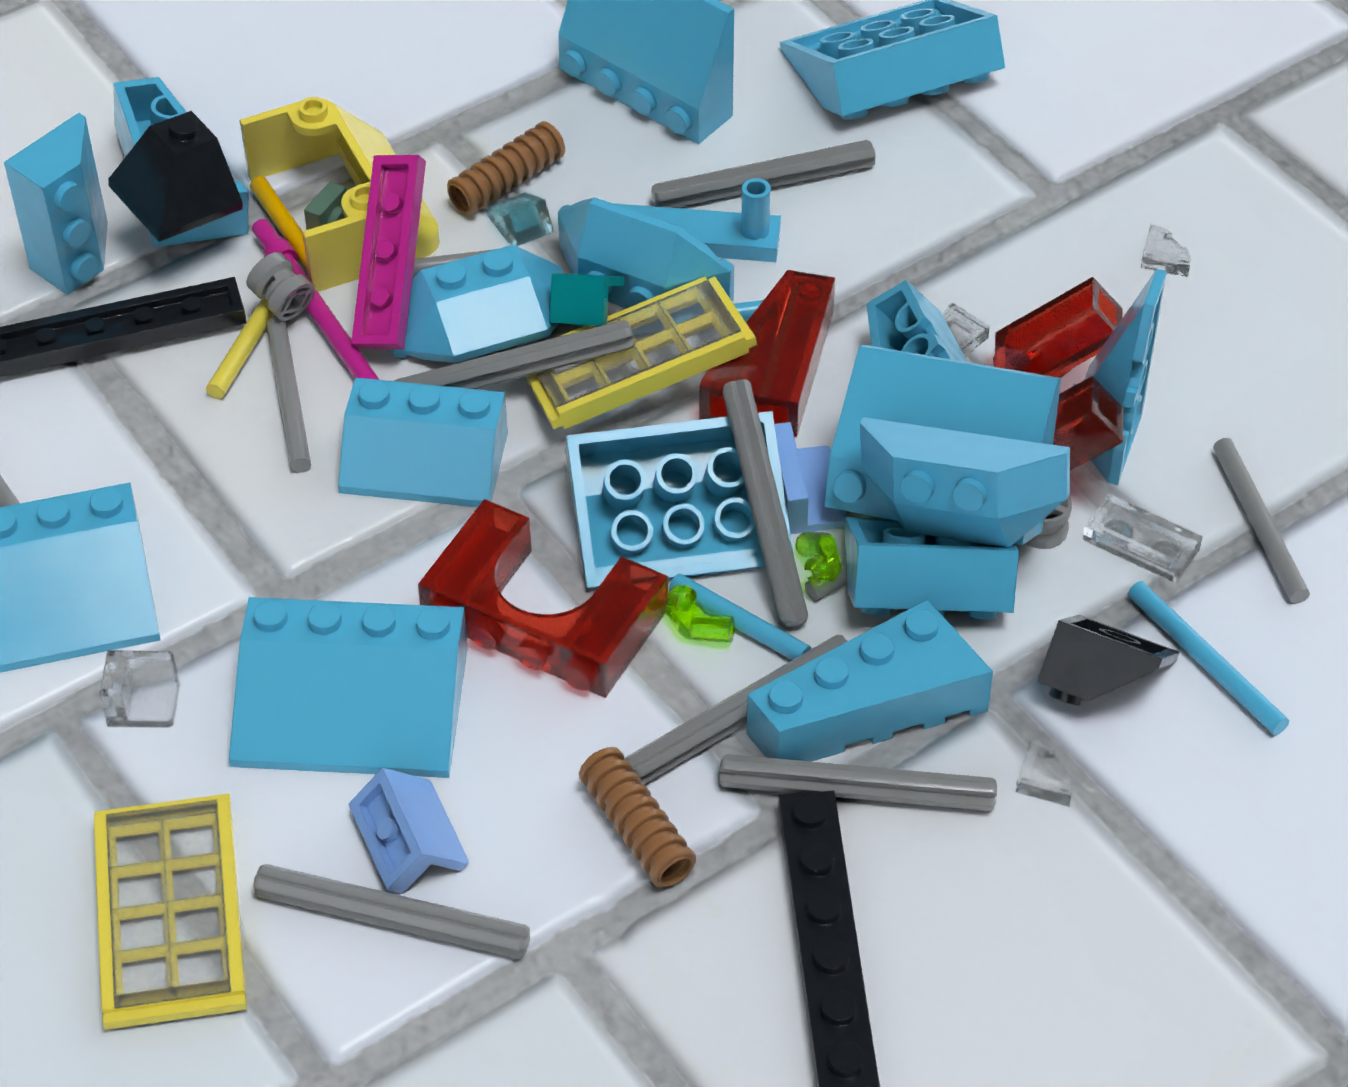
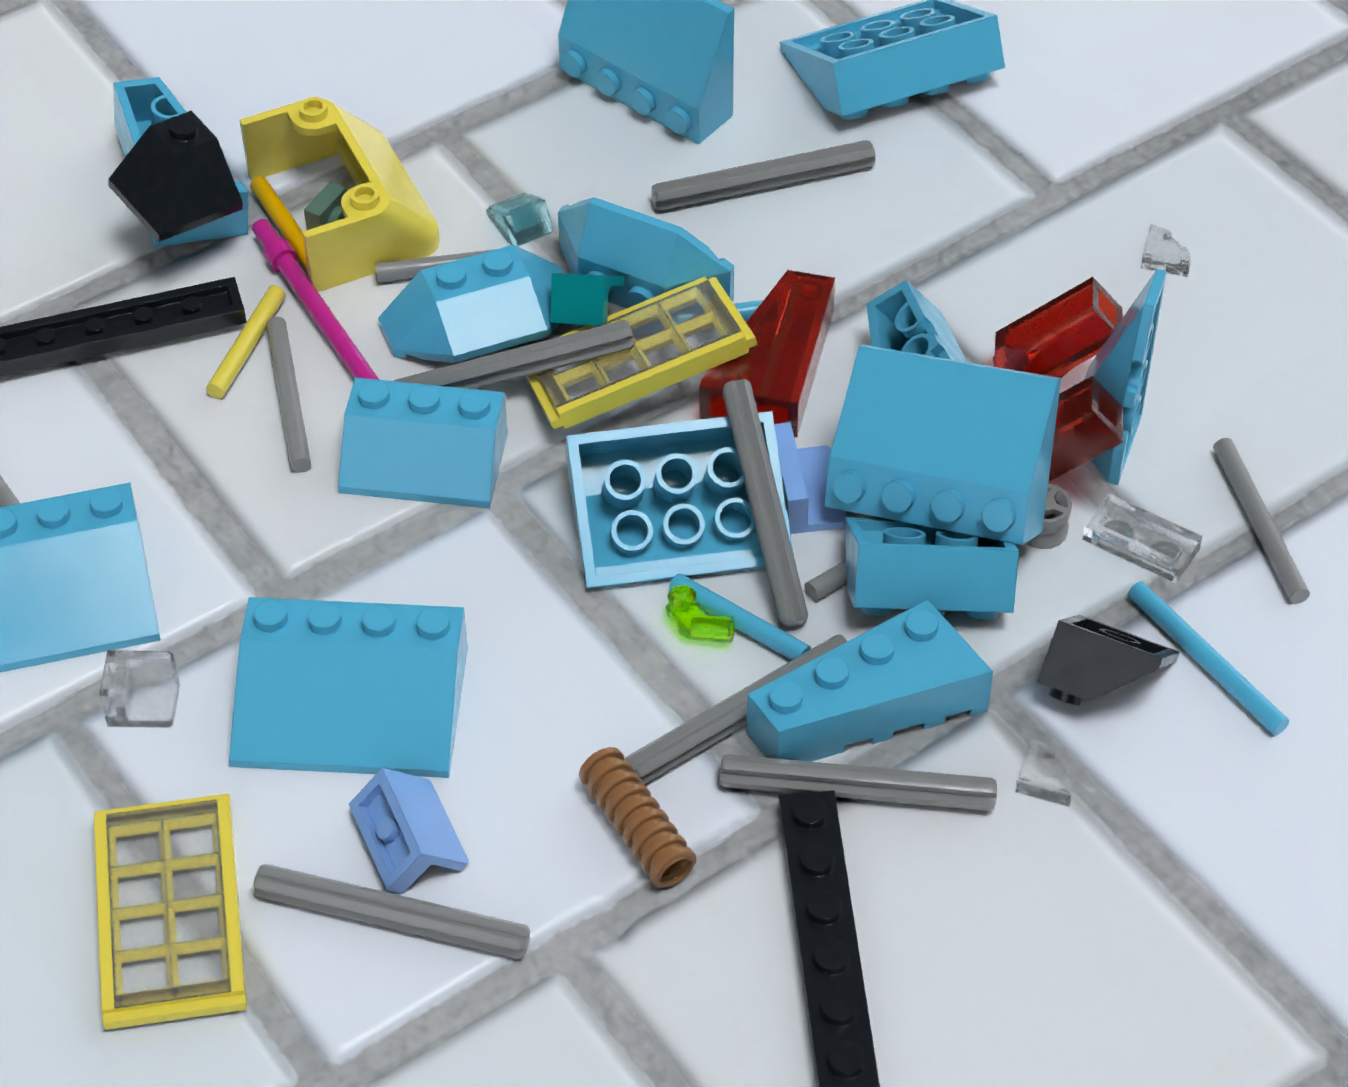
(60, 205): medium azure slope -> none
(282, 288): light grey wheel -> none
(388, 252): dark pink plate -> none
(506, 168): medium nougat piece -> none
(583, 645): clear red arch -> none
(730, 235): medium azure piece -> none
(823, 556): clear neon green arm -> none
(963, 481): medium azure wedge -> none
(966, 328): clear tile -> none

